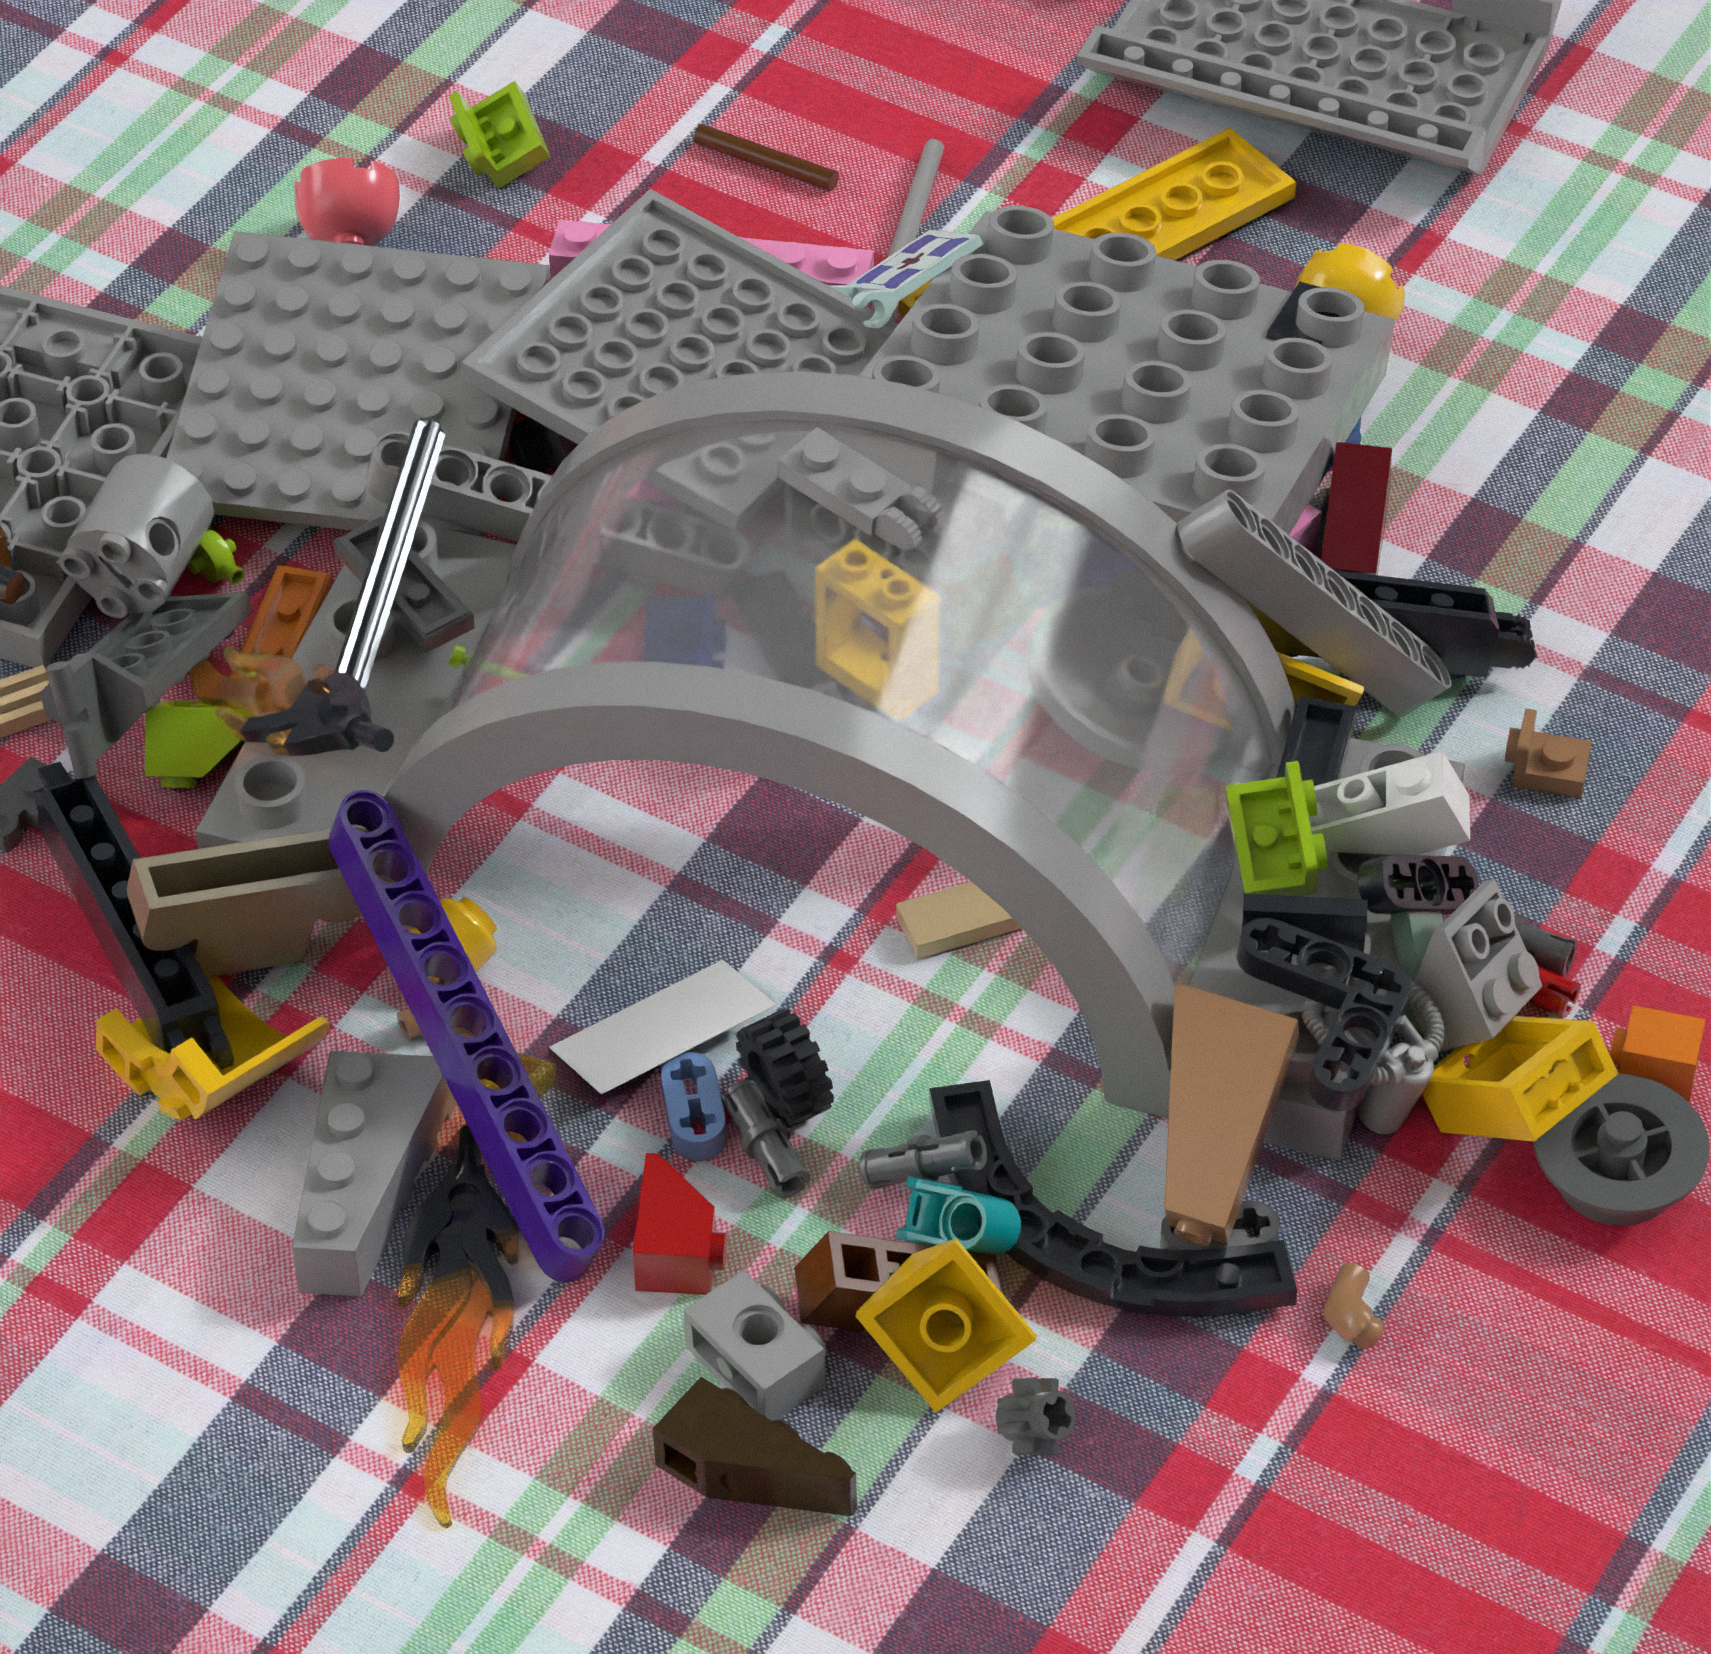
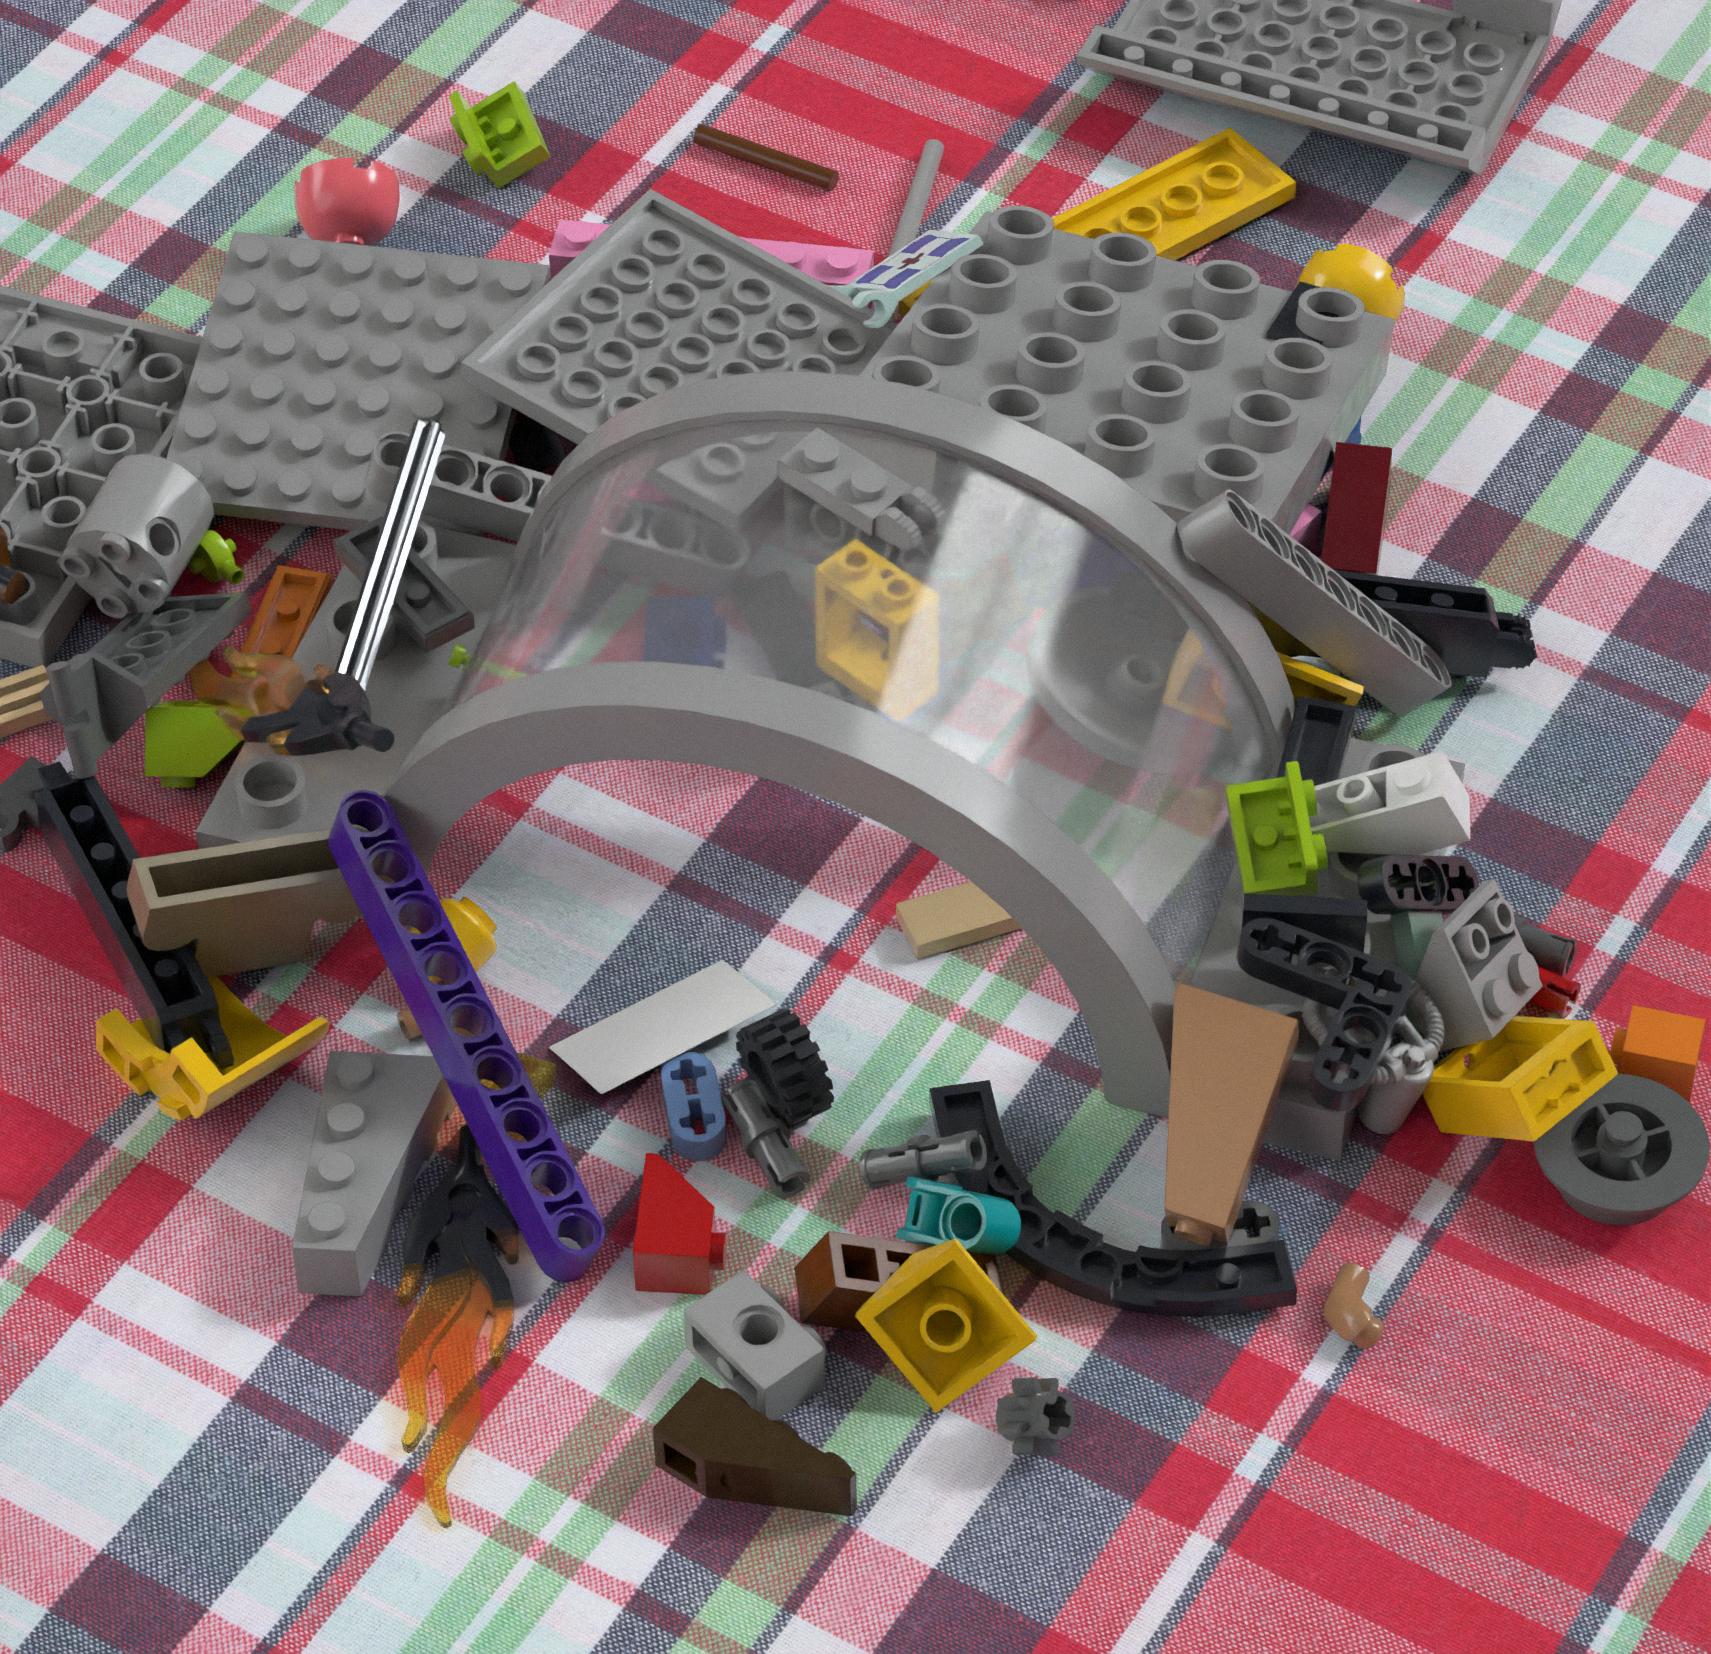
(1547, 760): medium nougat bracket -> none

